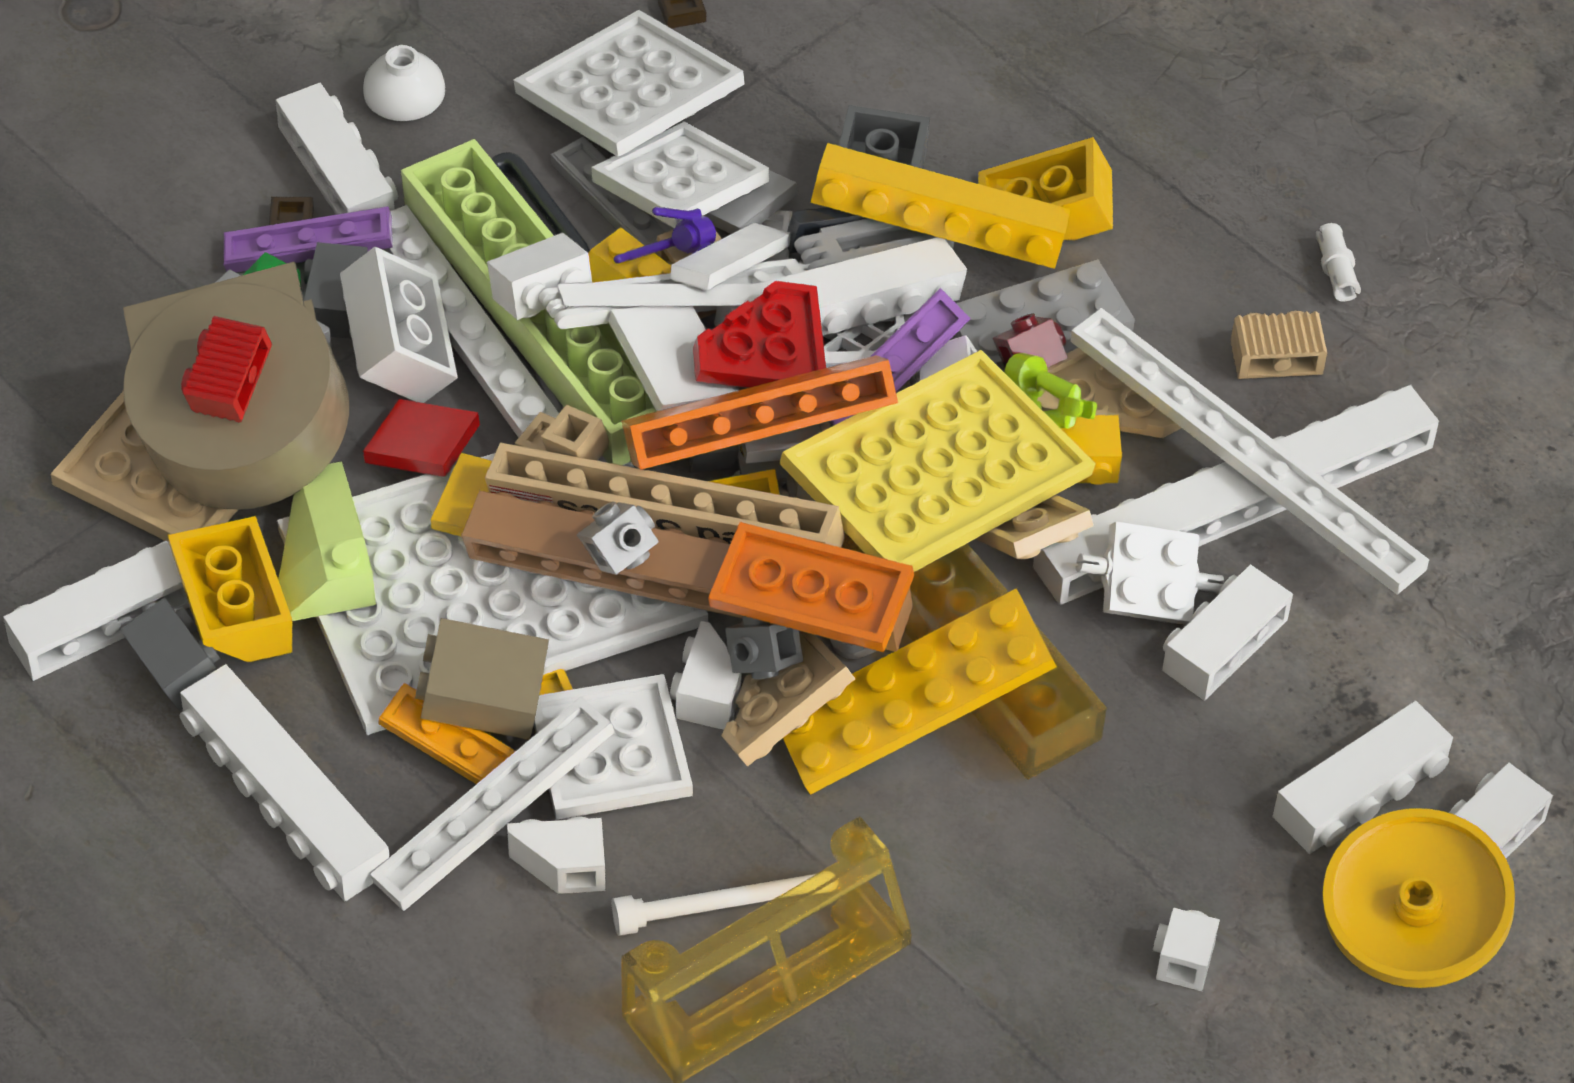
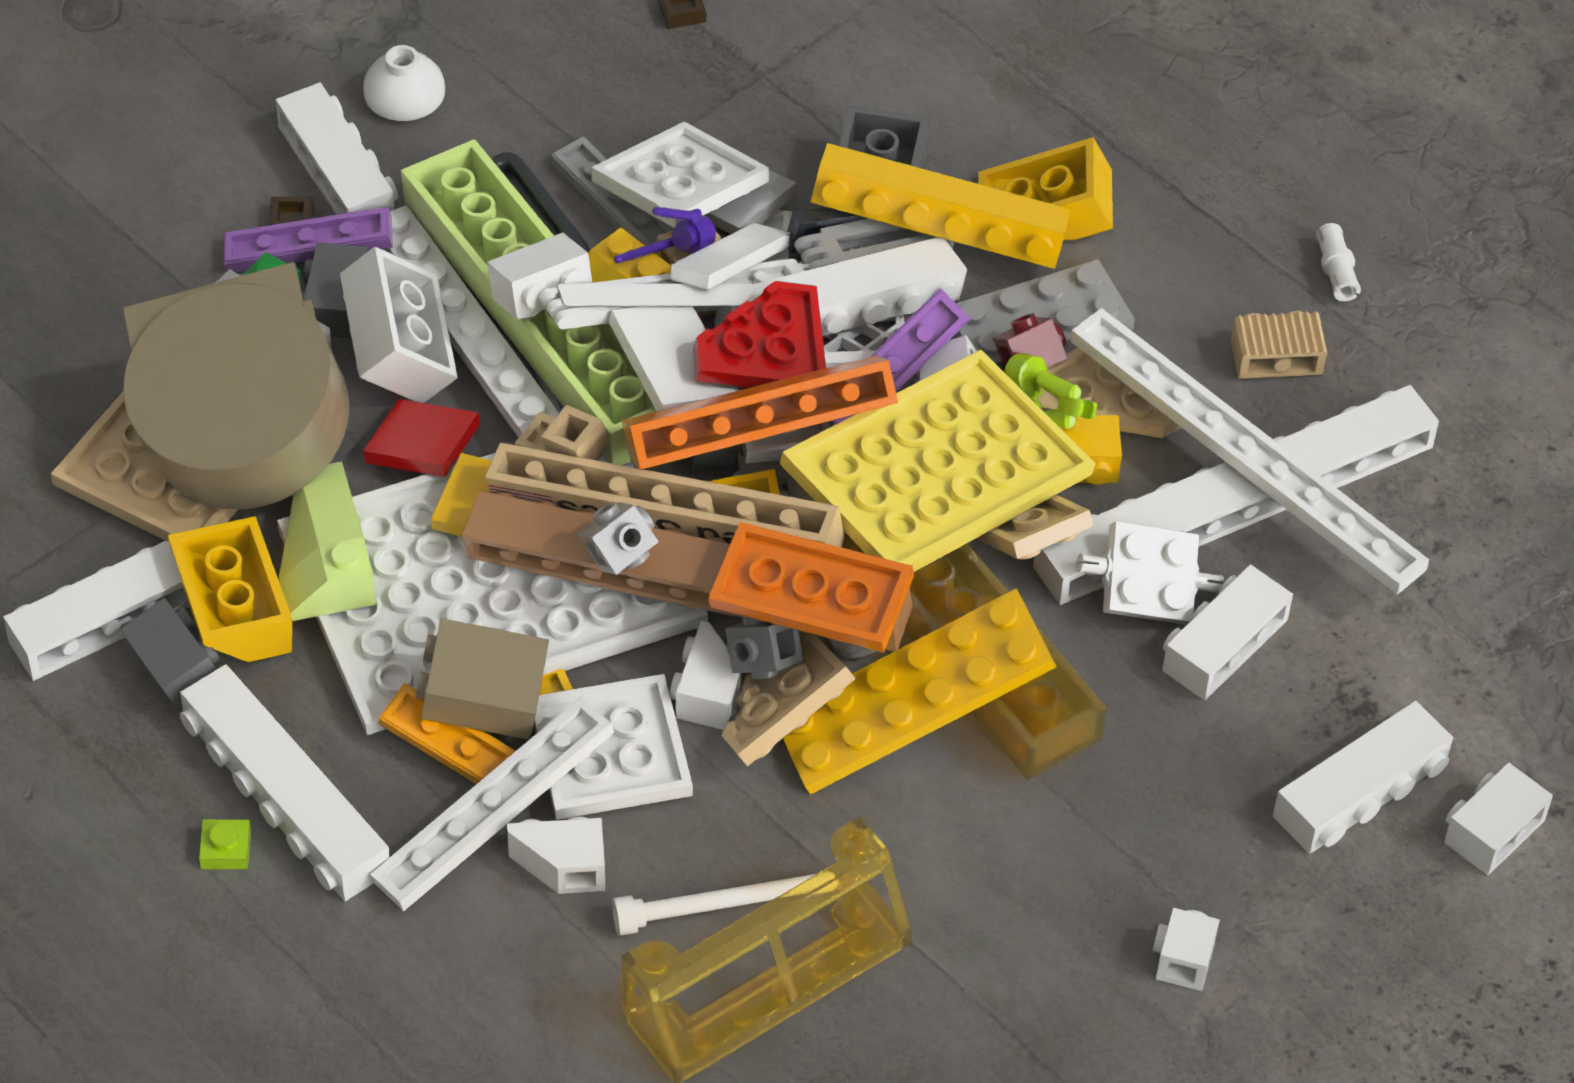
(225, 844): none -> lime plate
(226, 368): red brick -> none
(629, 82): white plate -> none
(1418, 898): yellow dish -> none

